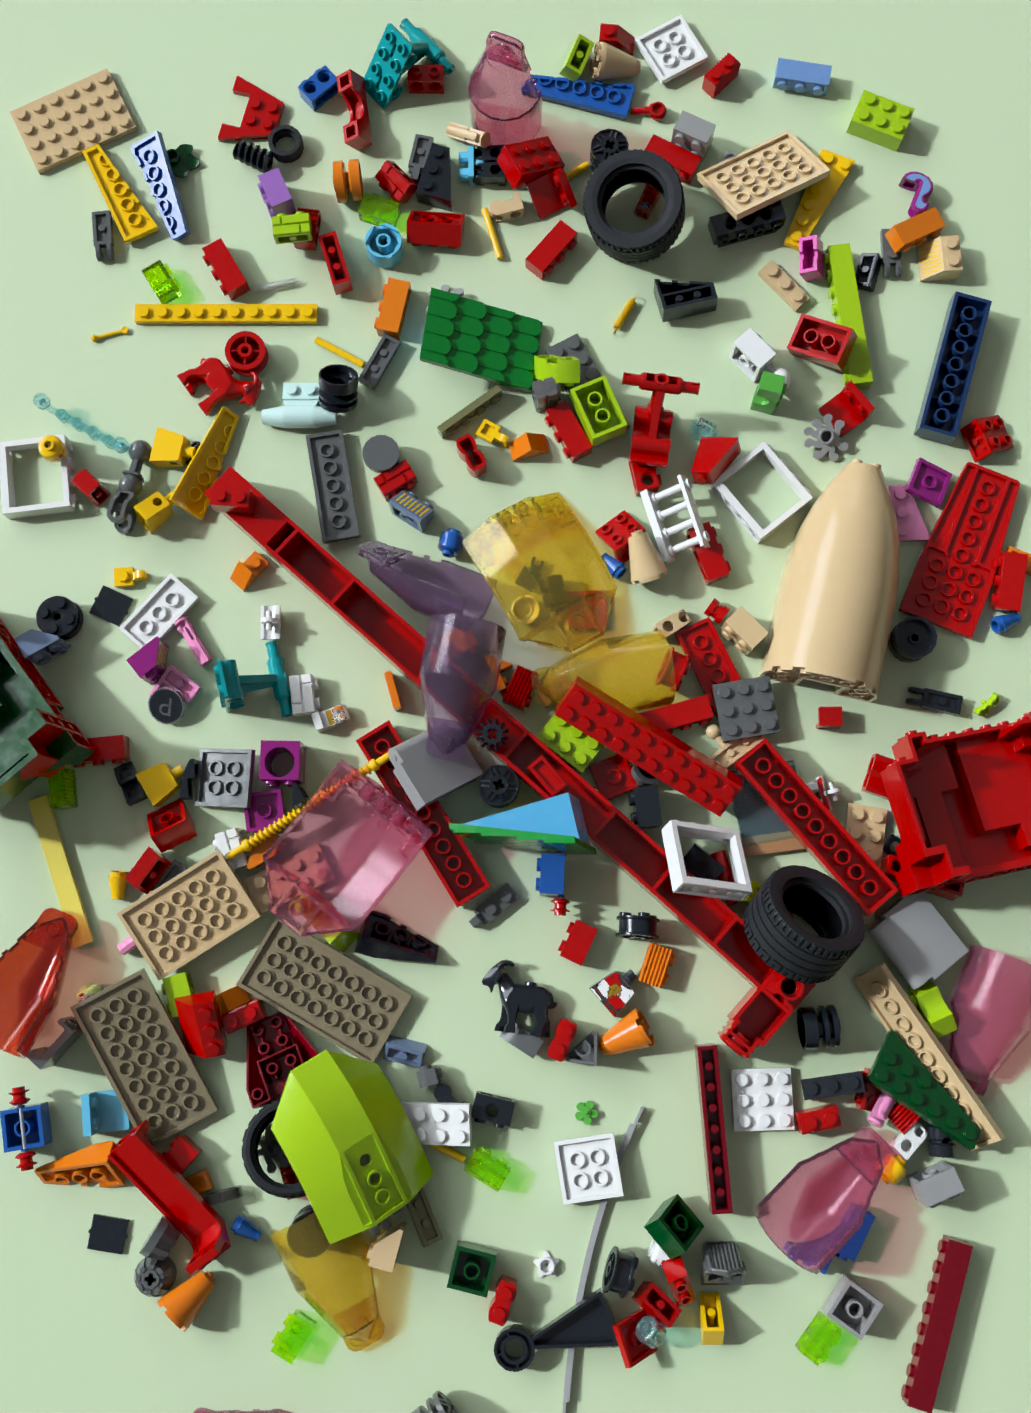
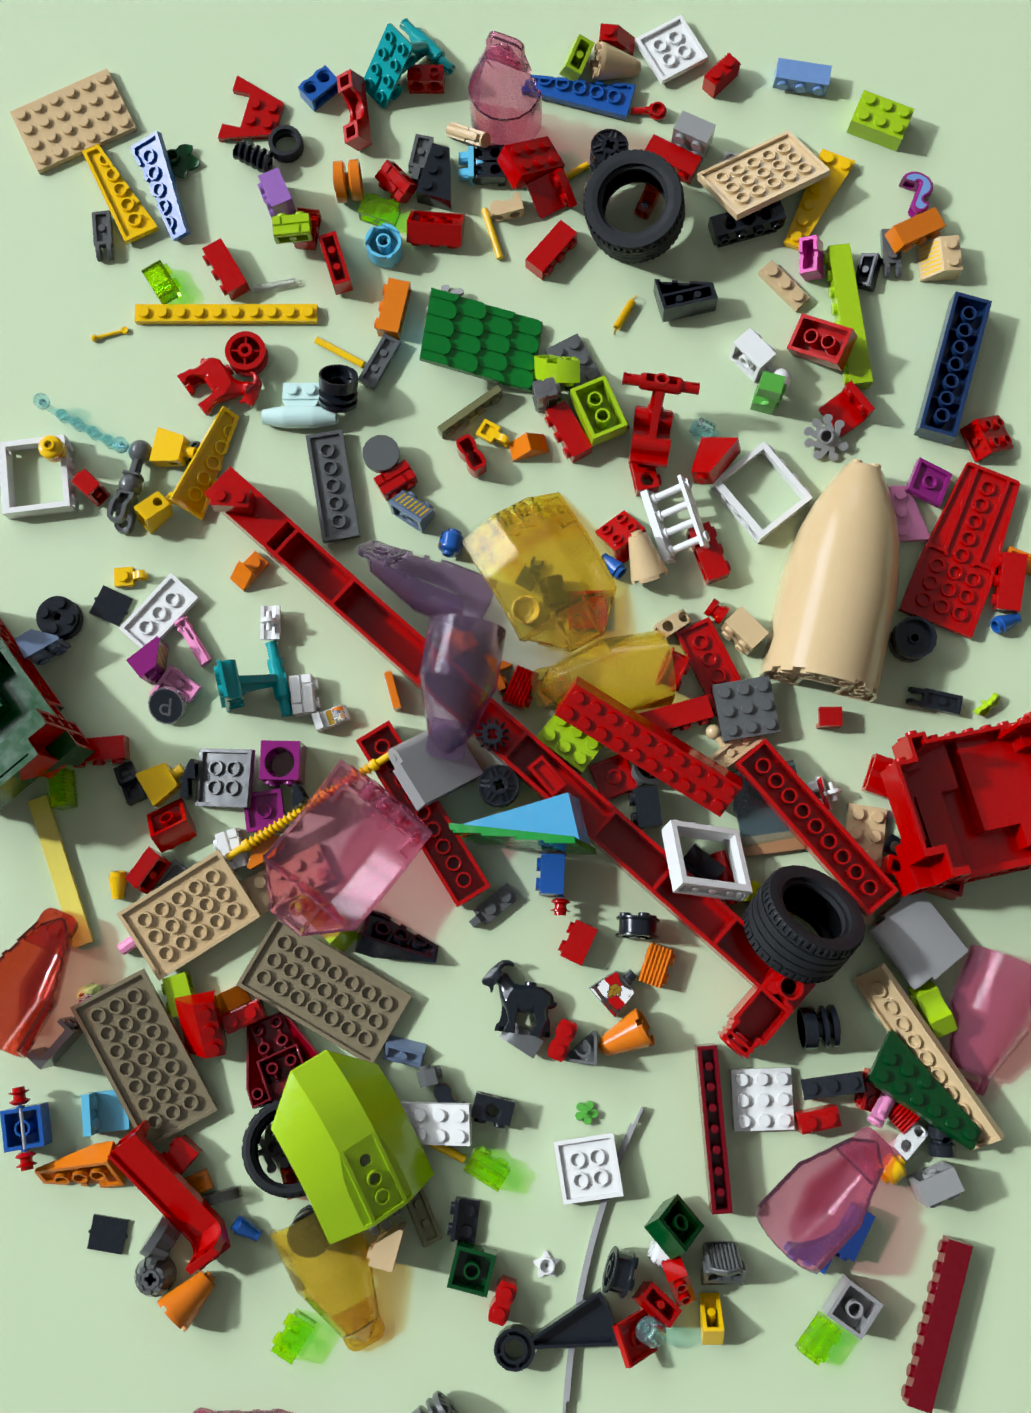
(464, 1219): none -> black bracket

